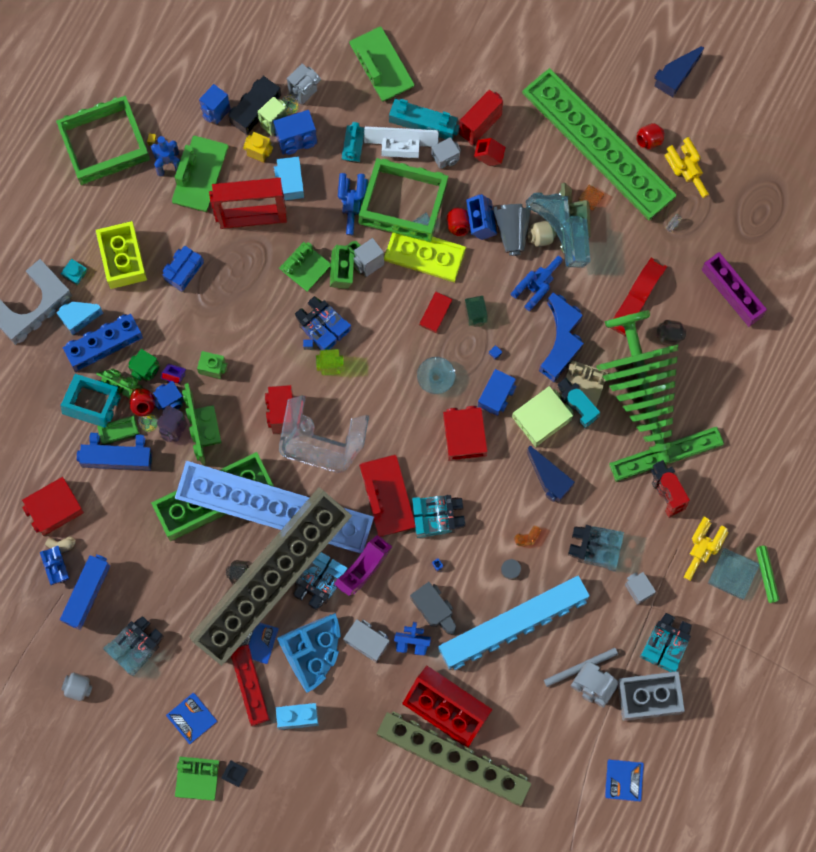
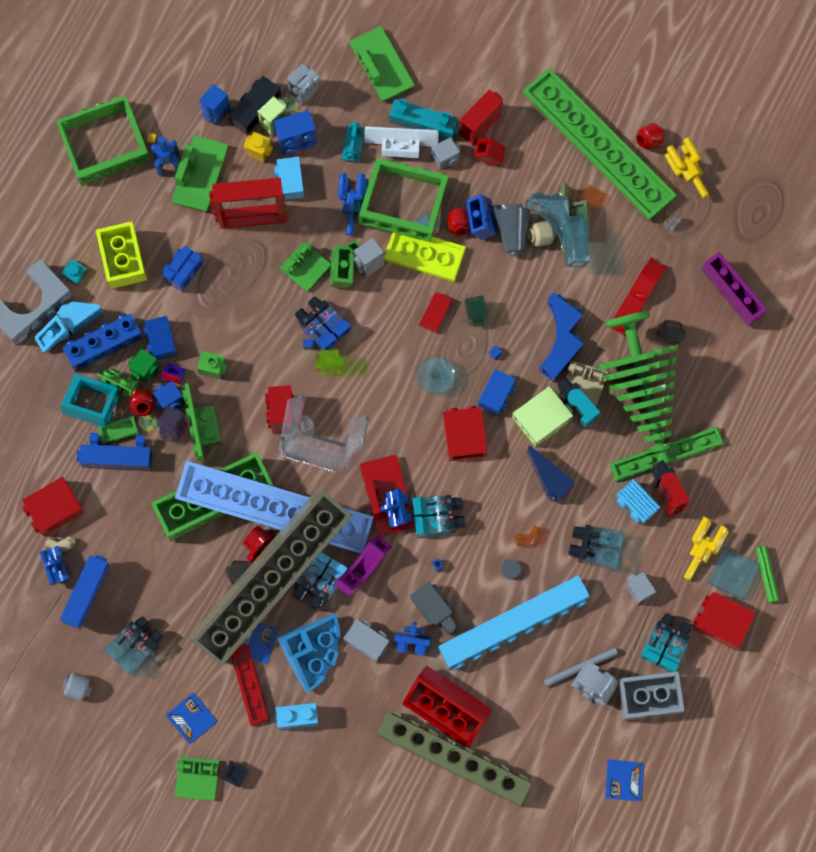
(52, 334): none -> medium azure slope
(160, 338): none -> blue brick
(256, 542): none -> red piece
(395, 508): none -> blue hips
(537, 282): blue plant -> none
(637, 502): none -> medium azure brick
(676, 72): dark blue slope -> none
(723, 620): none -> red brick

